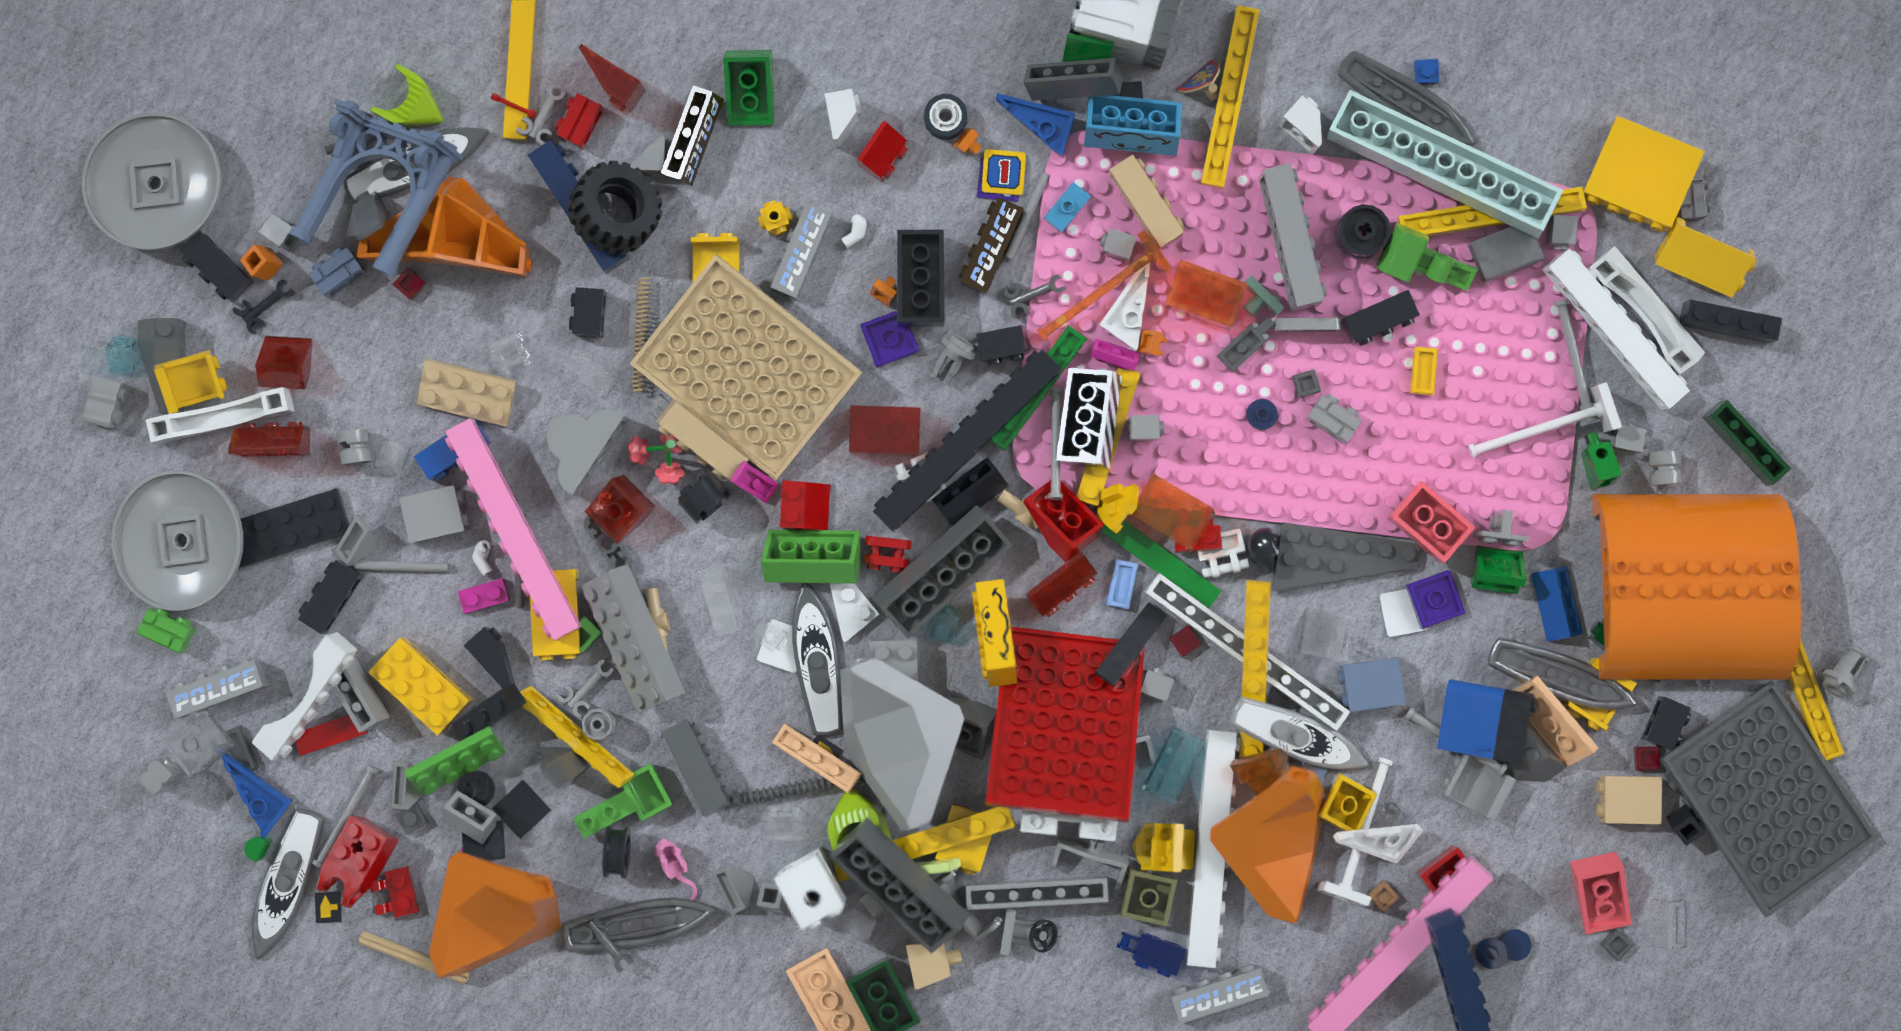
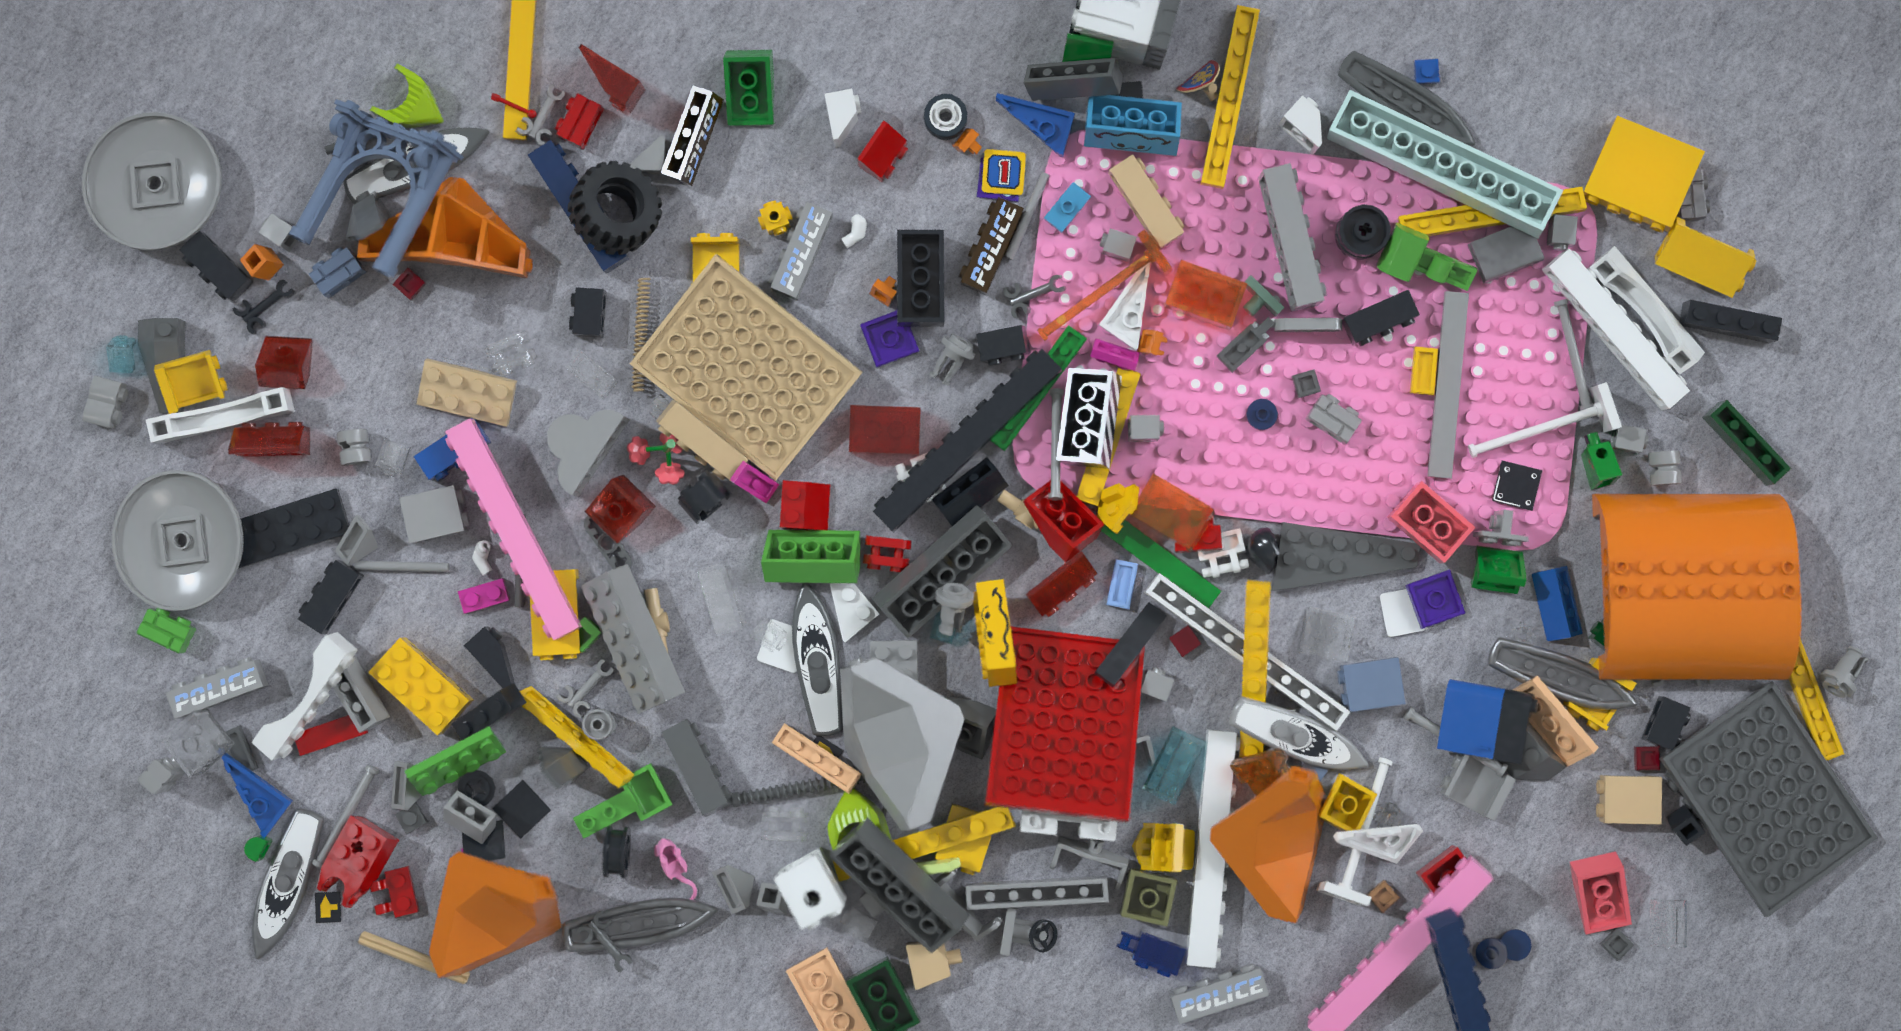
(954, 600): none -> light grey piece
(1448, 385): none -> light grey tile
(1517, 485): none -> black sticker

